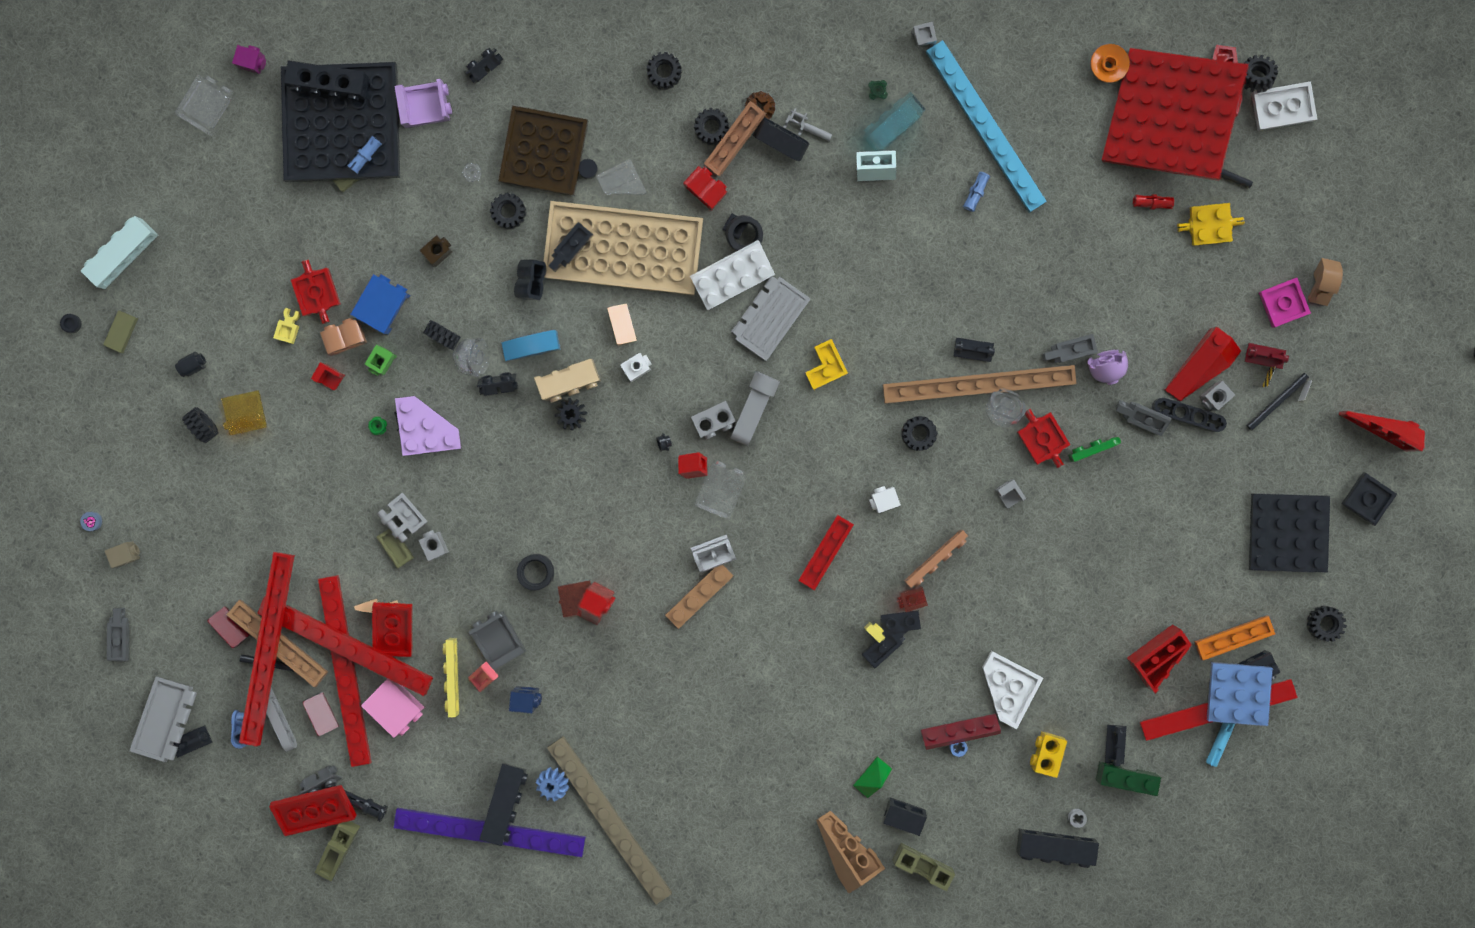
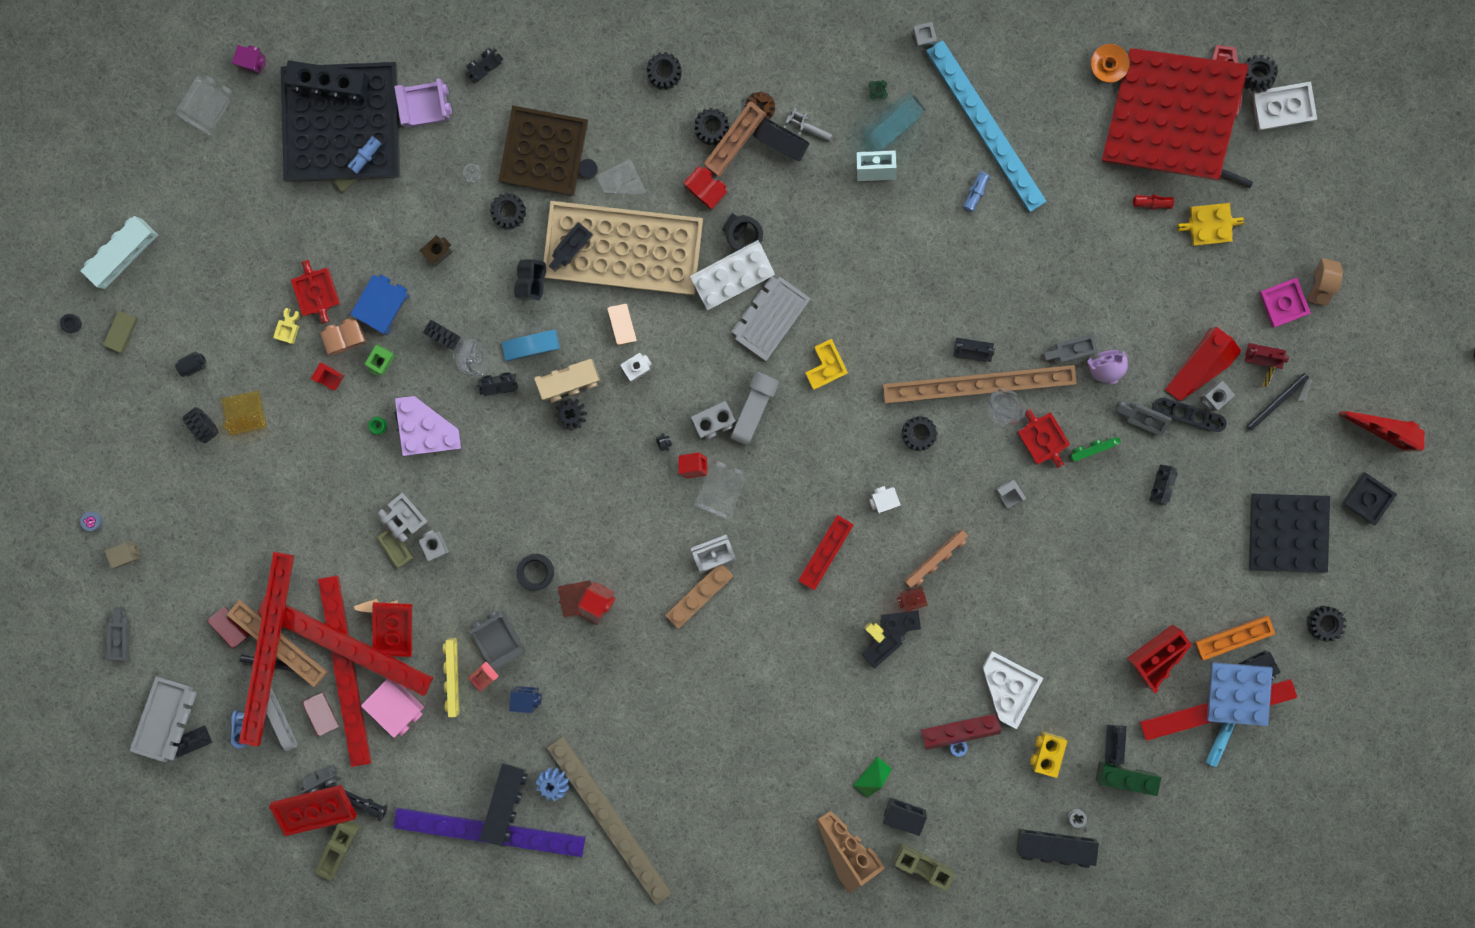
(1165, 476): none -> black hinge

